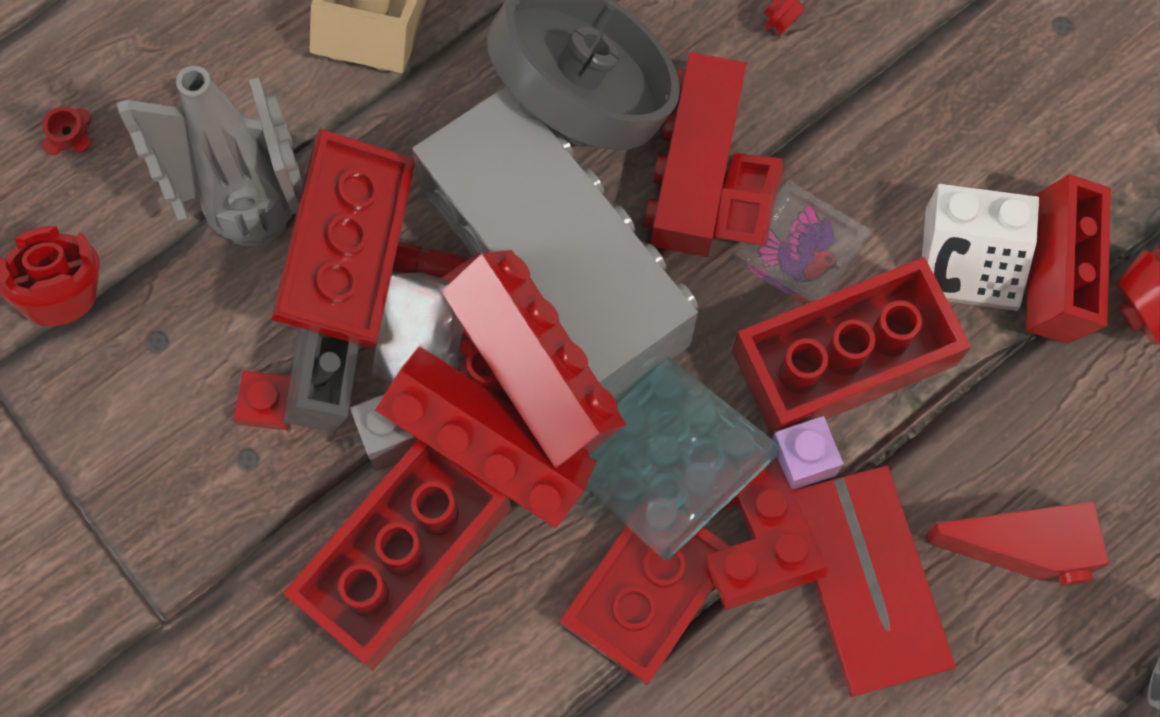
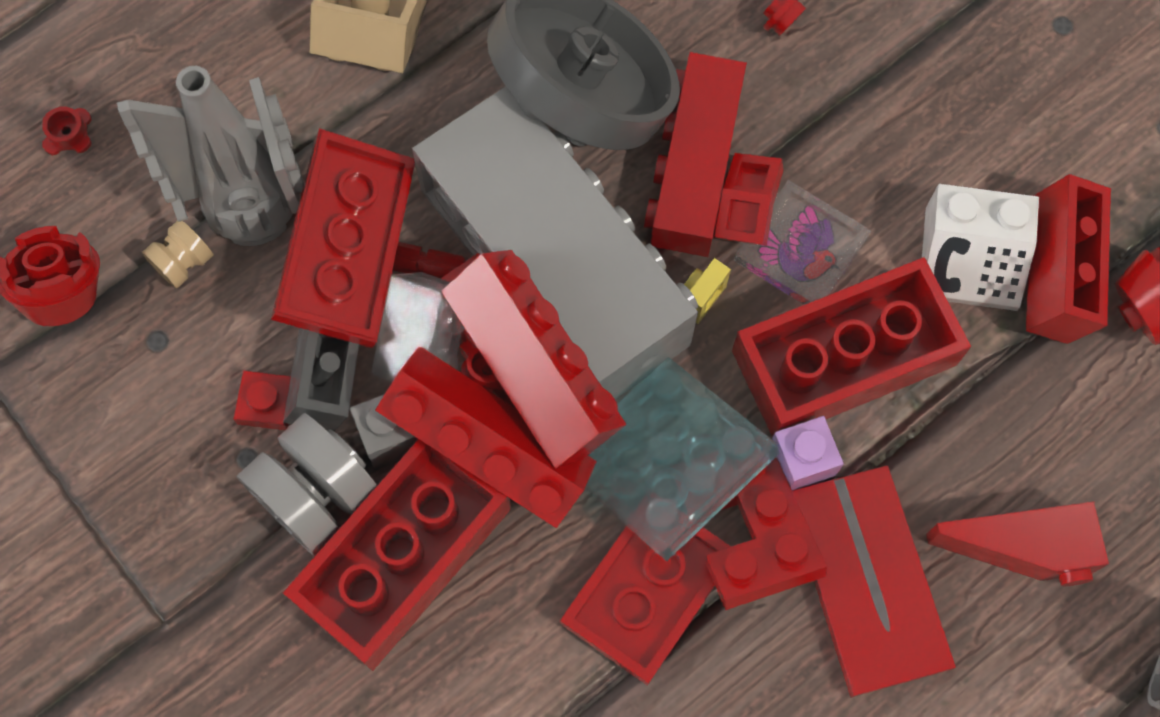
(180, 251): none -> tan wheel
(320, 473): none -> light grey wheel
(708, 286): none -> light yellow plate

